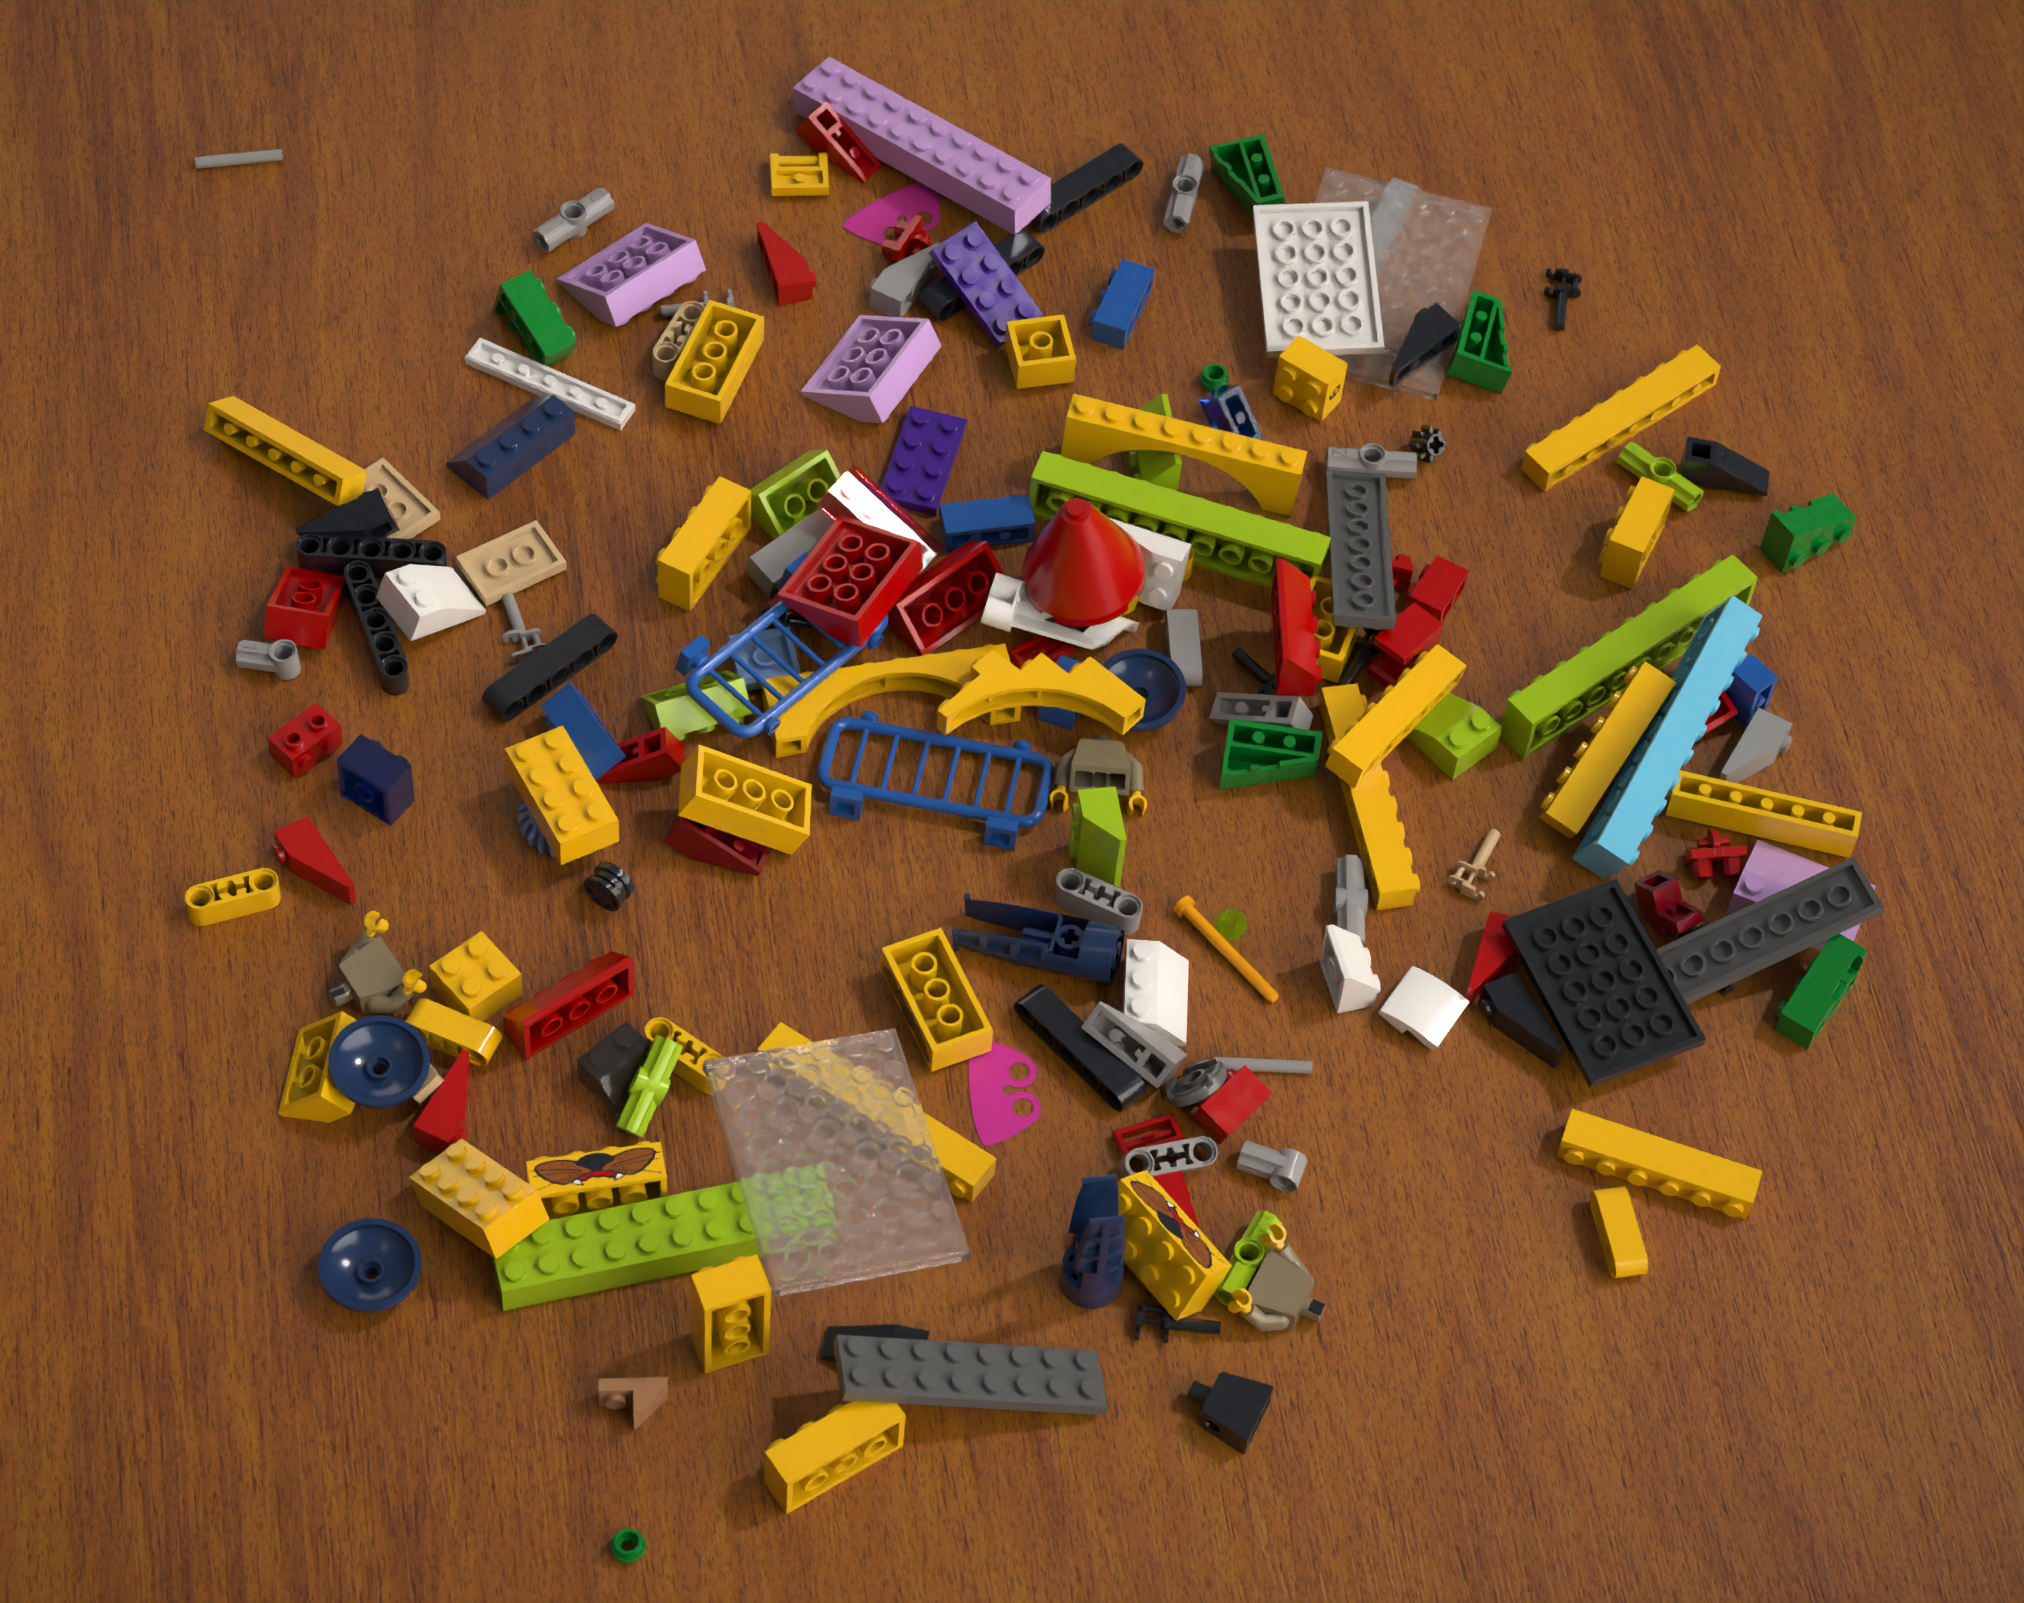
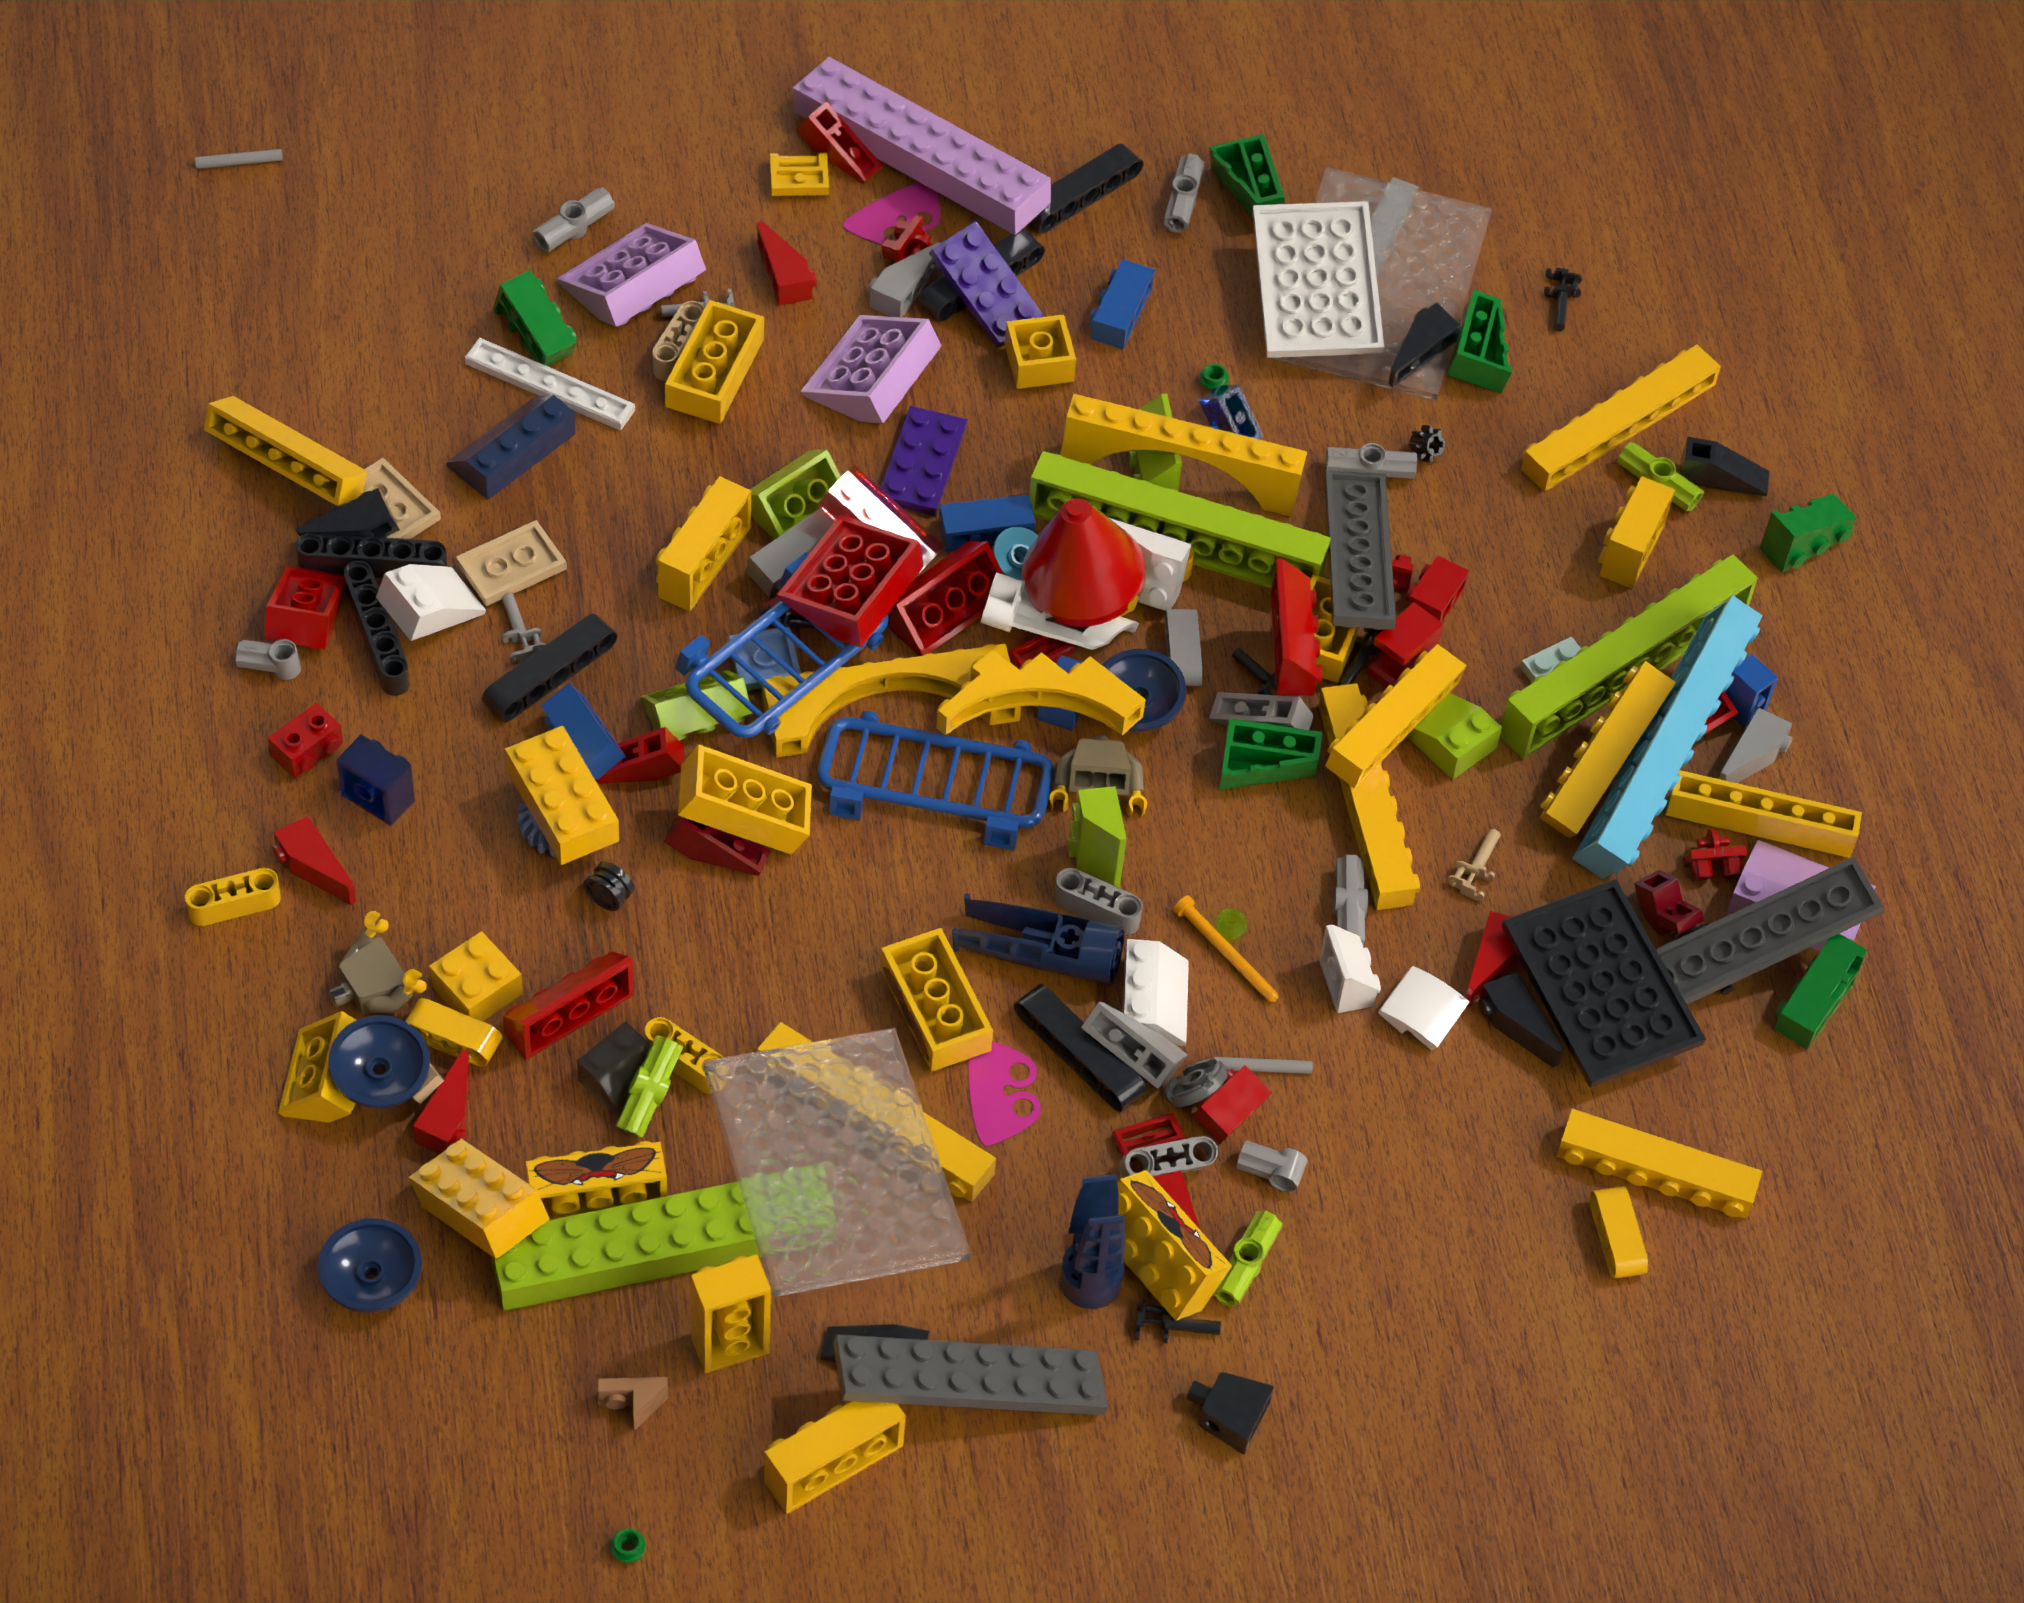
(1011, 543): none -> medium azure dish
(1279, 1289): dark tan torso -> none
(1309, 378): yellow brick -> none
(1547, 659): none -> light aqua plate

